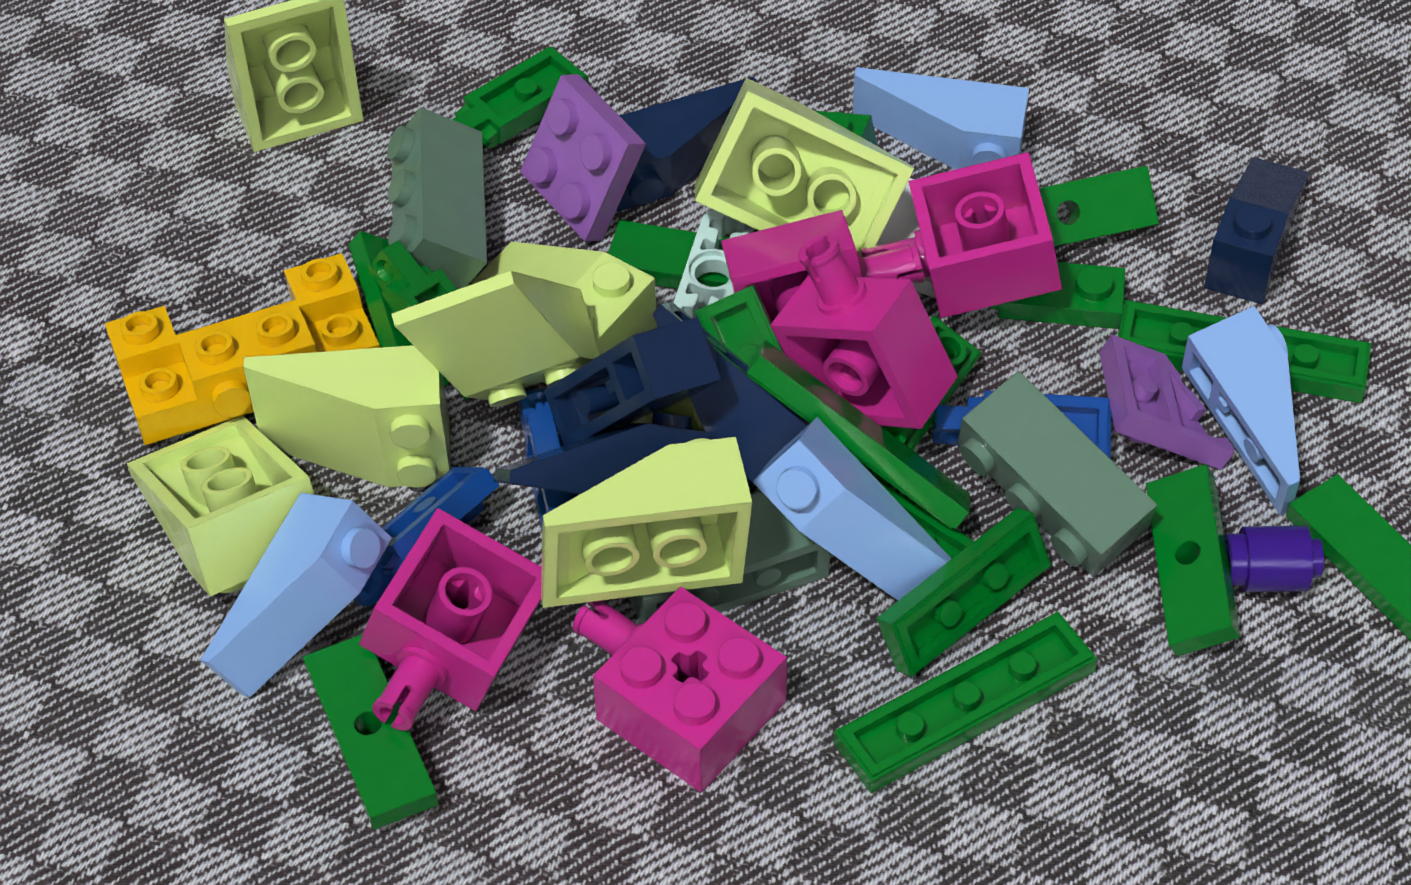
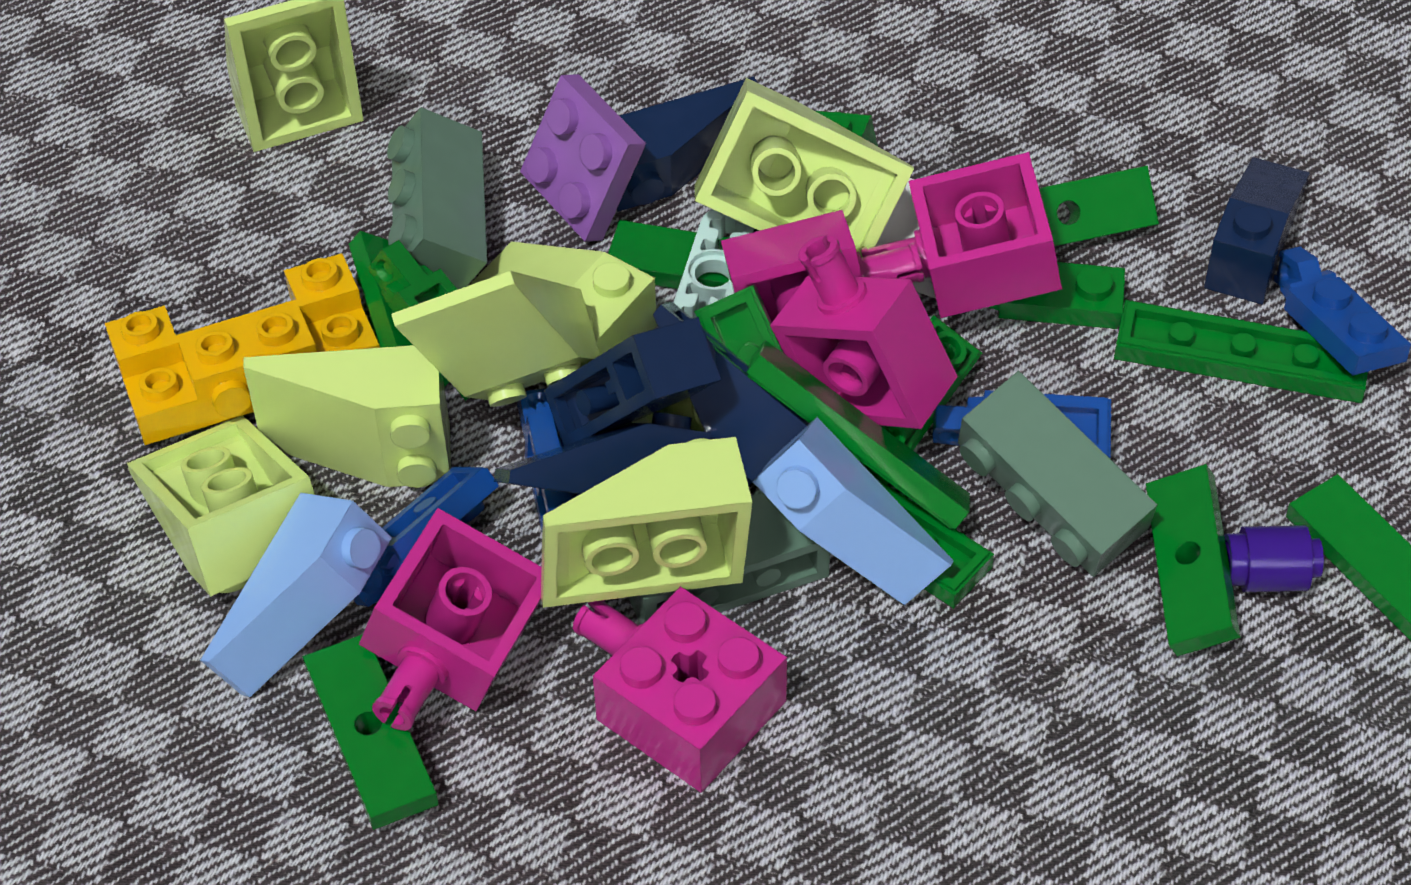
(515, 97): green hinge -> none
(944, 117): light blue slope -> none
(964, 592): green tile -> none
(964, 702): green tile -> none
(1155, 405): medium lavender wing -> none
(1246, 384): light blue slope -> none
(1337, 315): none -> blue hinge

